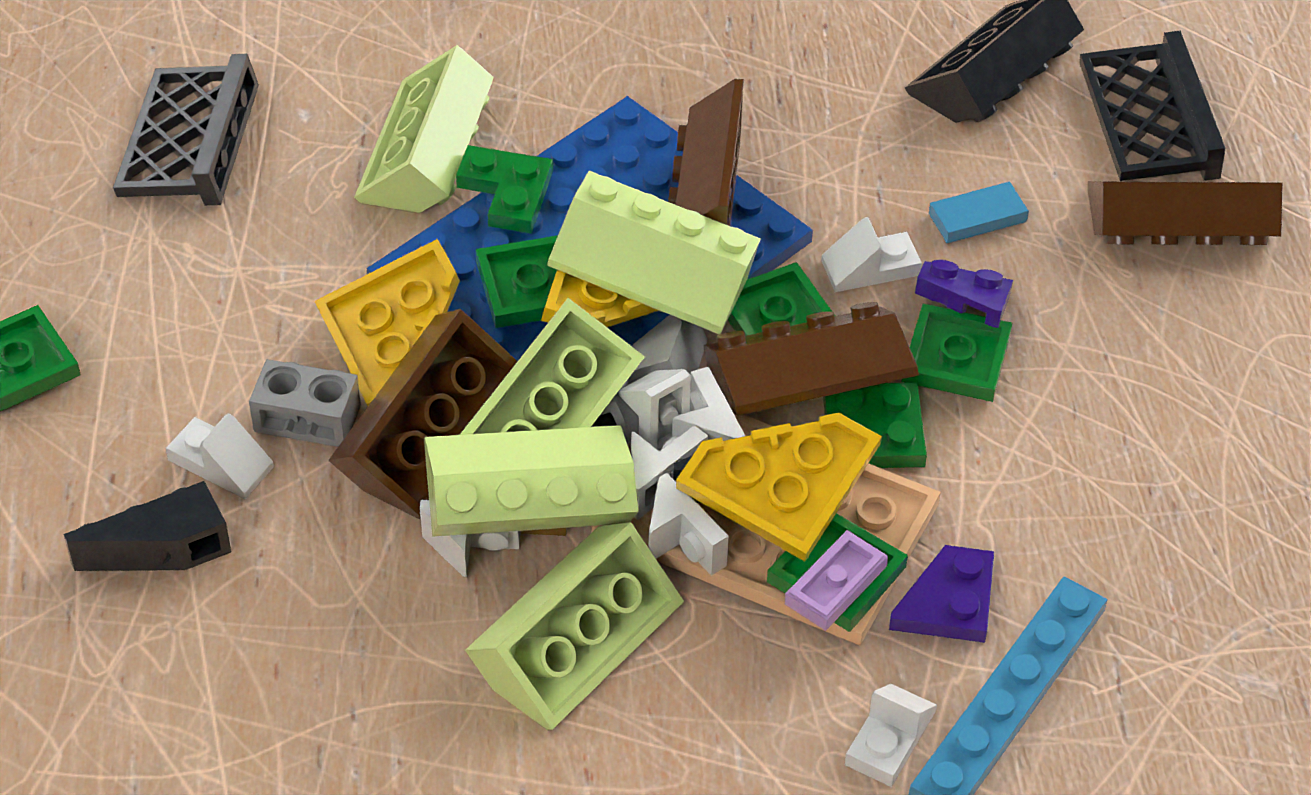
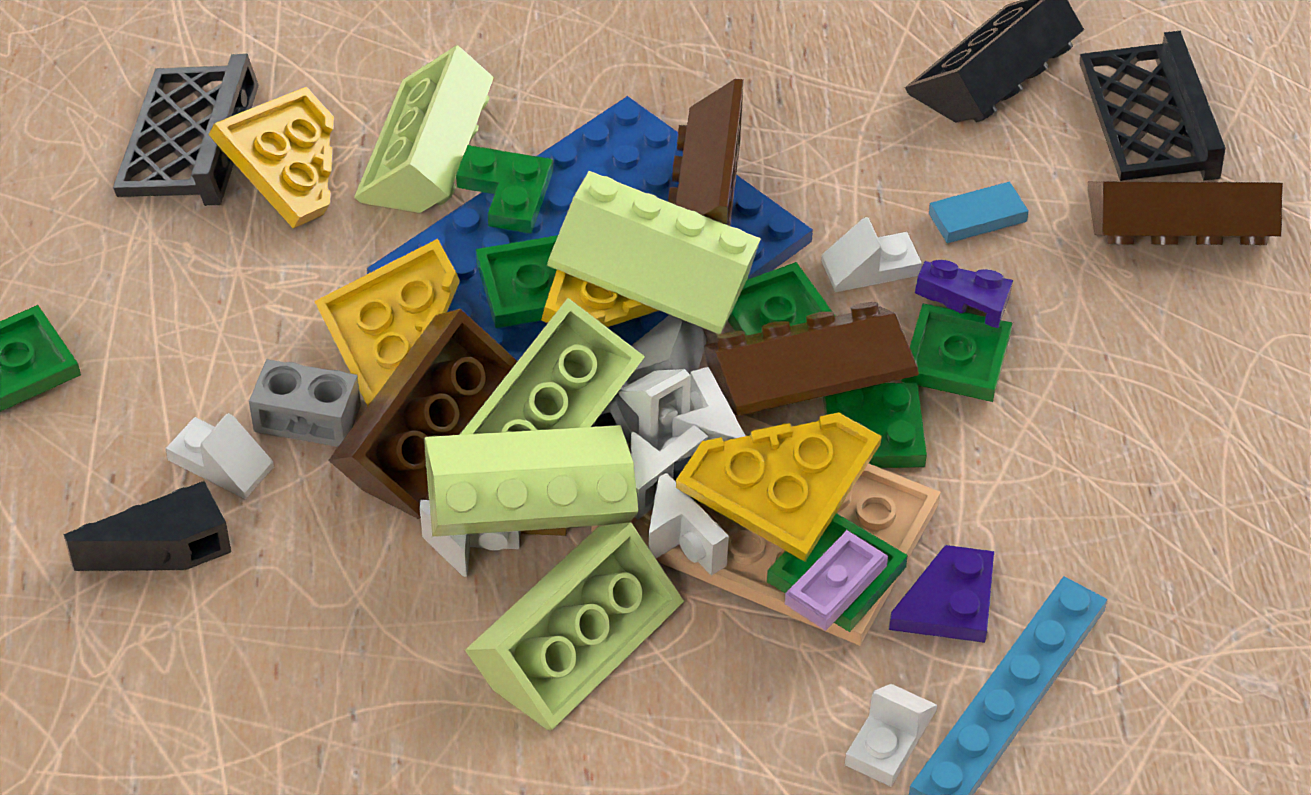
(283, 152): none -> yellow plate

